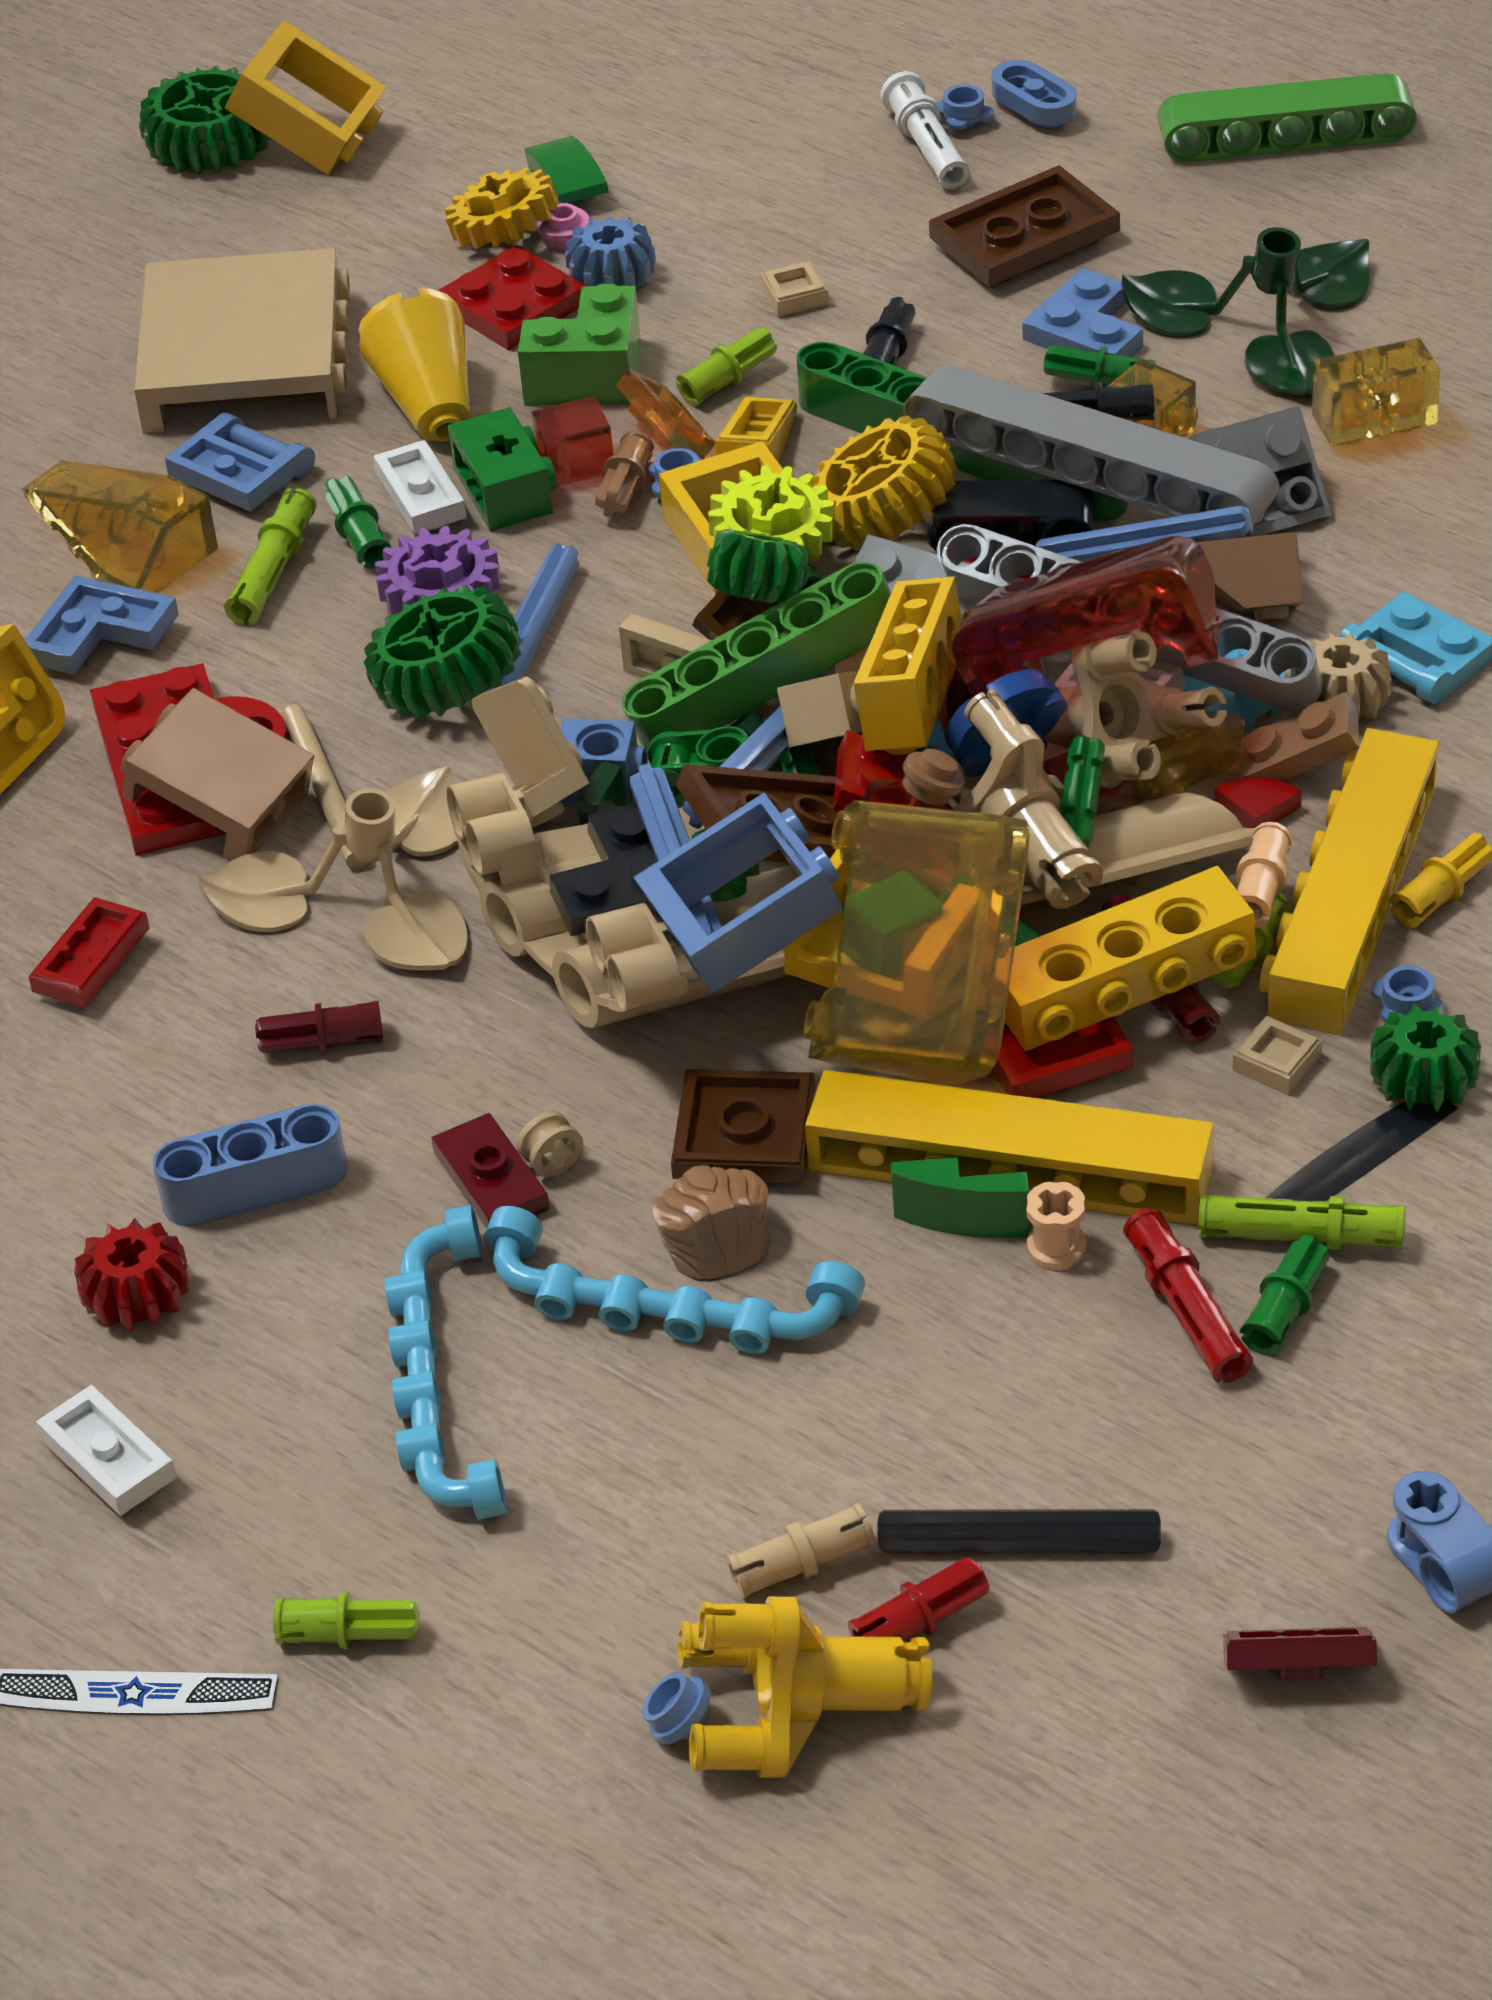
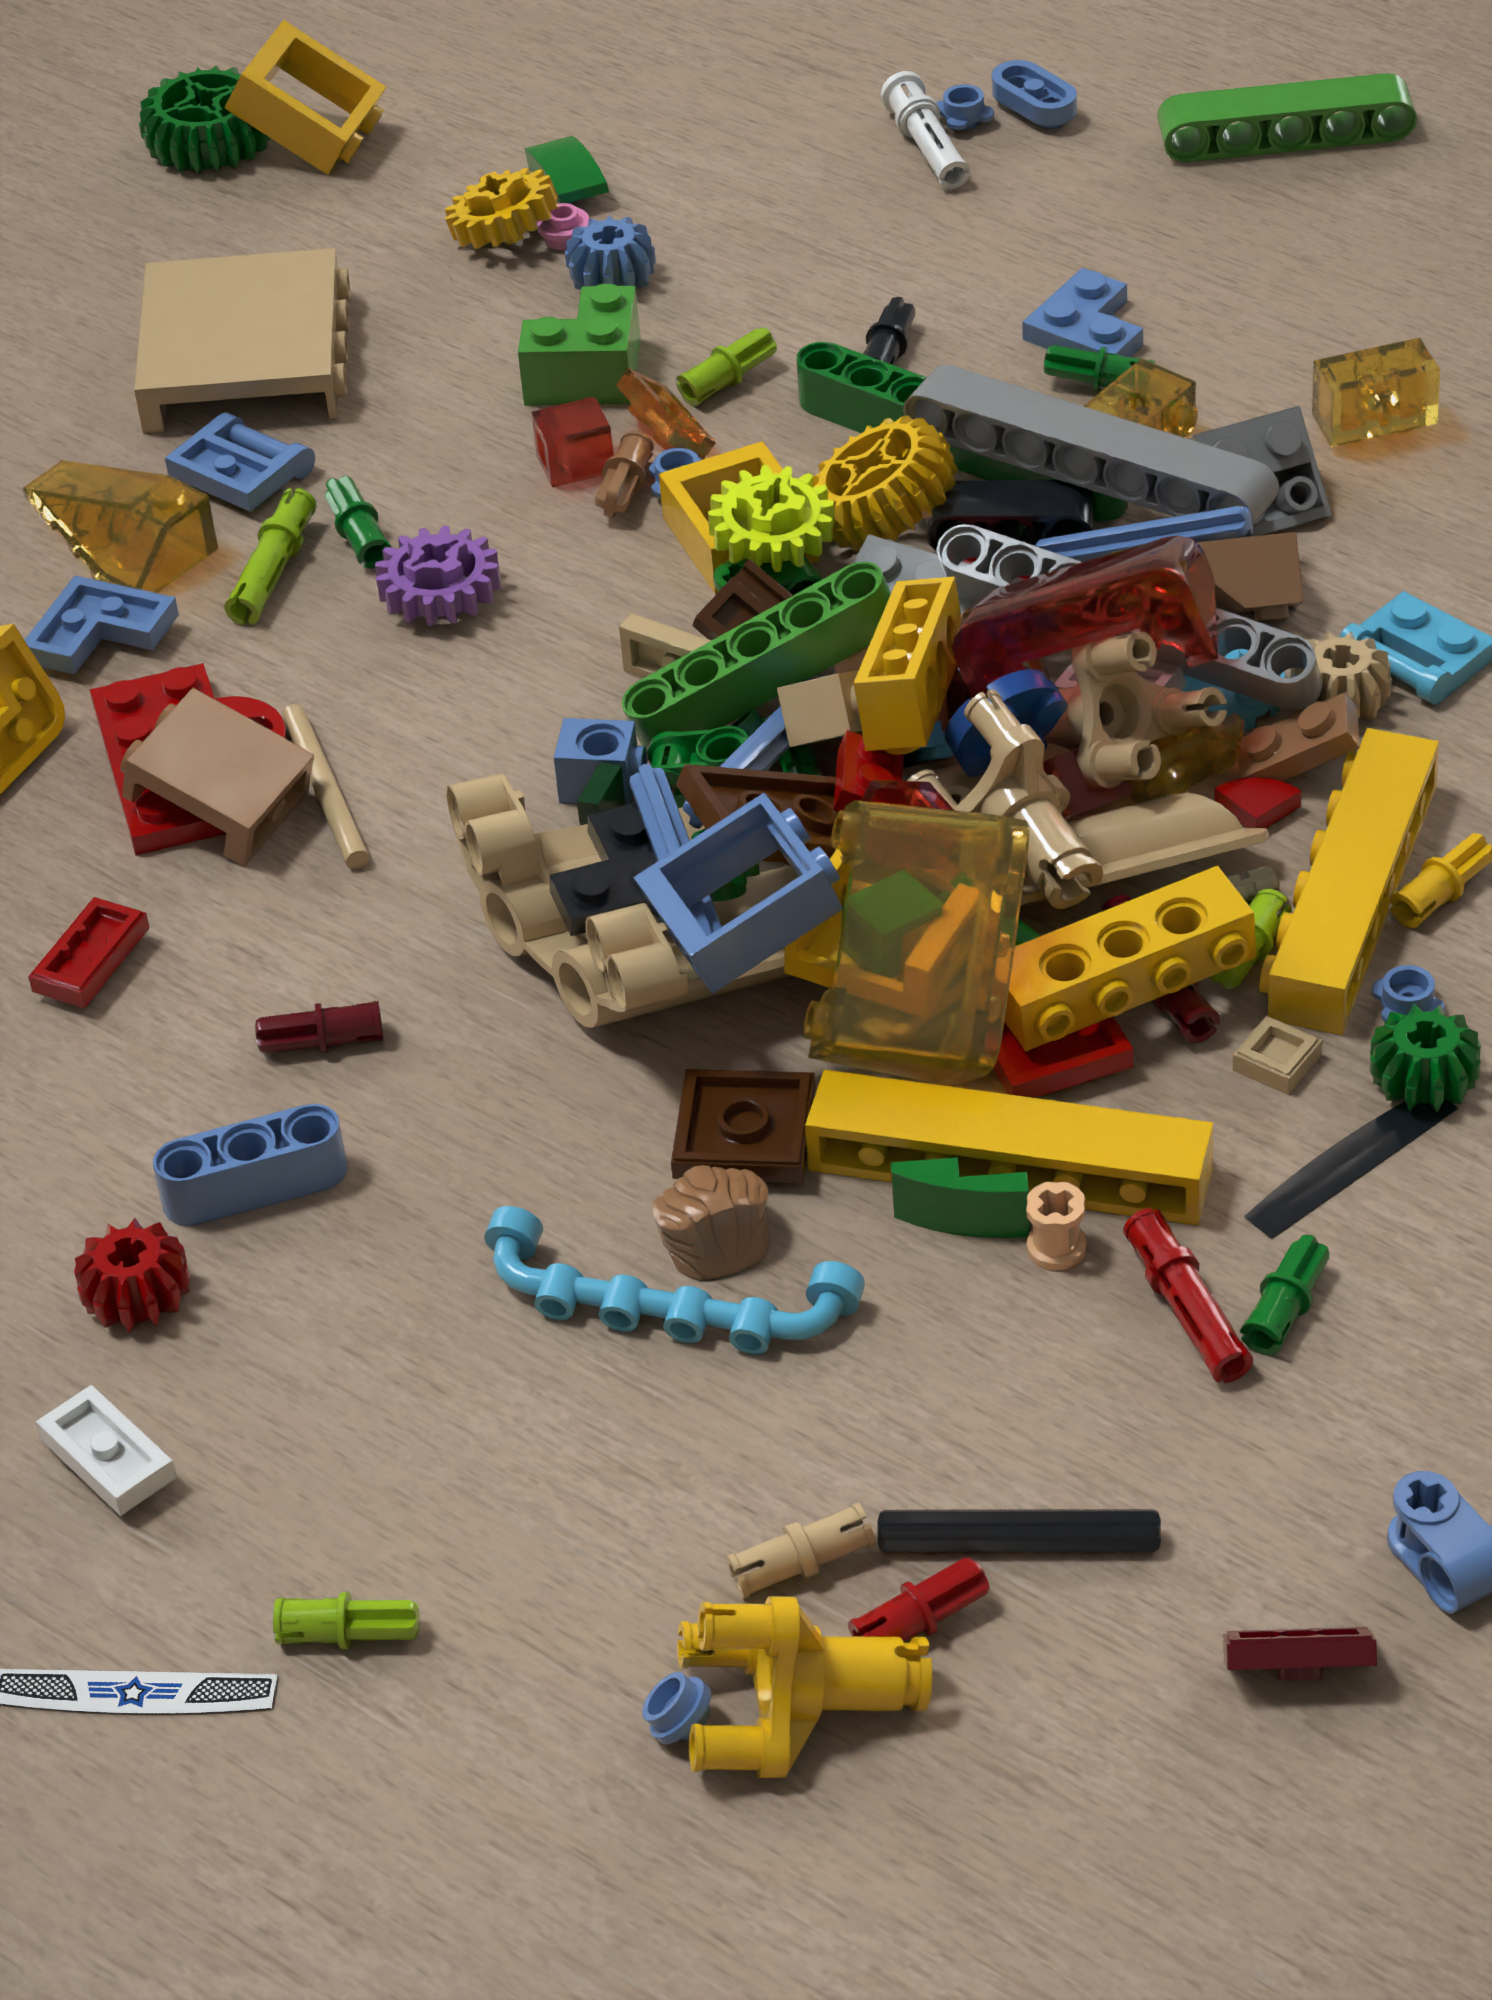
(418, 1393): medium azure bar -> none
(419, 487): white plate -> none
(419, 933): tan plant -> none
(420, 358): yellow cone -> none
(442, 651): green gear -> none
(488, 1168): dark red plate -> none
(502, 468): green brick -> none
(512, 290): red plate -> none
(531, 746): tan bracket -> none
(541, 604): medium blue axle -> none
(550, 1144): tan bush -> none
(757, 566): green gear -> none
(758, 421): yellow slope -> none
(794, 289): tan tile -> none
(932, 776): medium nougat plate -> none
(1024, 225): reddish brown plate -> none
(1082, 785): green axle -> none
(1125, 402): black axle -> none
(1263, 870): light nougat pin -> none
(1287, 1220): lime pin -> none
(1327, 274): dark green plant -> none

